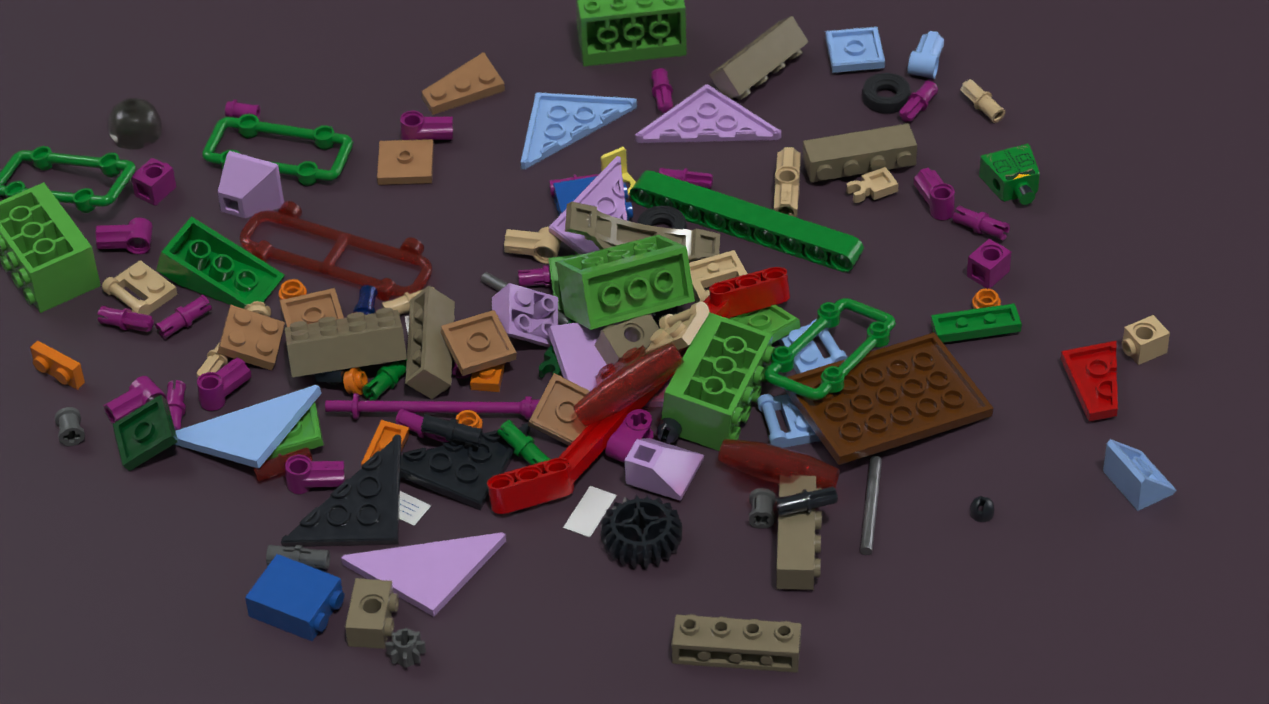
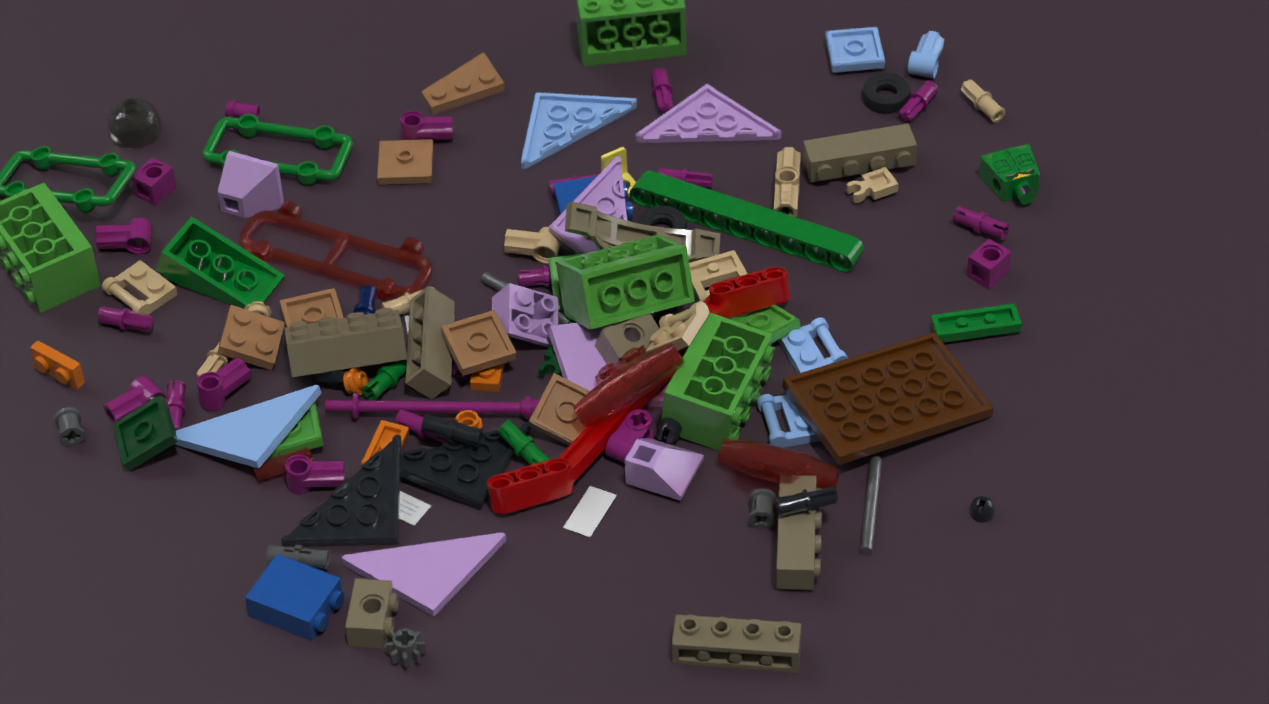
(183, 317): magenta pin -> none
(292, 288): orange plate -> none
(623, 528): black gear -> none
(759, 58): dark tan brick -> none
(833, 377): green bar -> none
(936, 193): magenta piece -> none
(986, 298): orange plate -> none
(1094, 378): red wing -> none
(1135, 475): light blue slope -> none
(1145, 340): tan brick -> none

